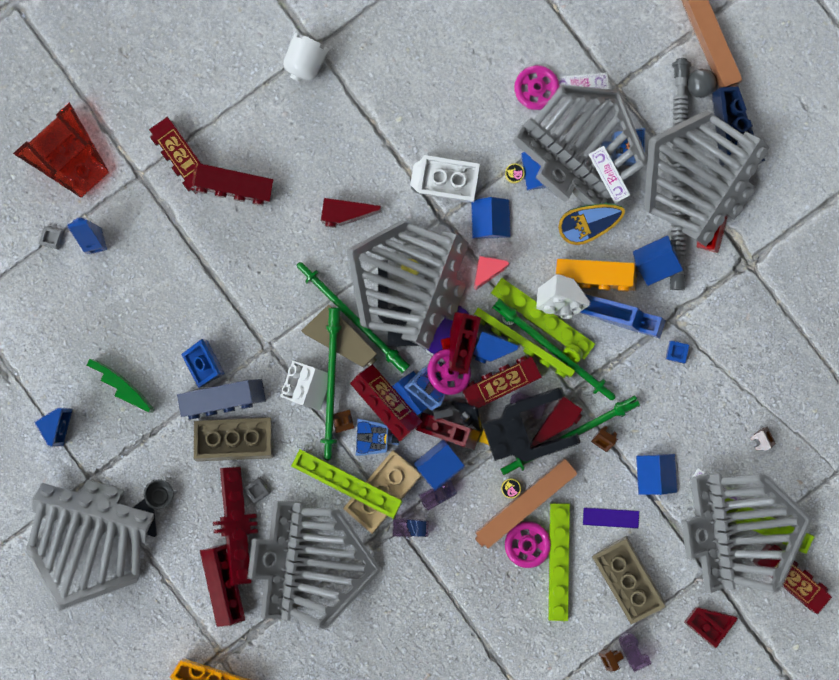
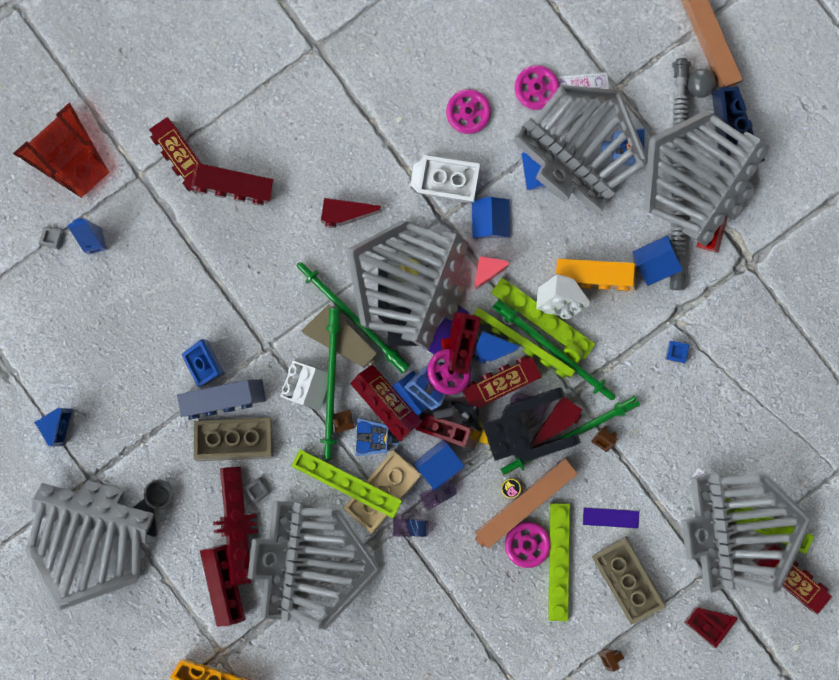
(125, 389): green slope -> none
(304, 58): white cylinder -> none
(471, 127): none -> dark pink plate
(514, 173): tile -> none
(589, 222): shield -> none
(609, 174): white sticker -> none
(624, 316): blue slope -> none
(629, 645): clear purple leg -> none
(656, 474): blue slope -> none
(765, 438): tile -> none

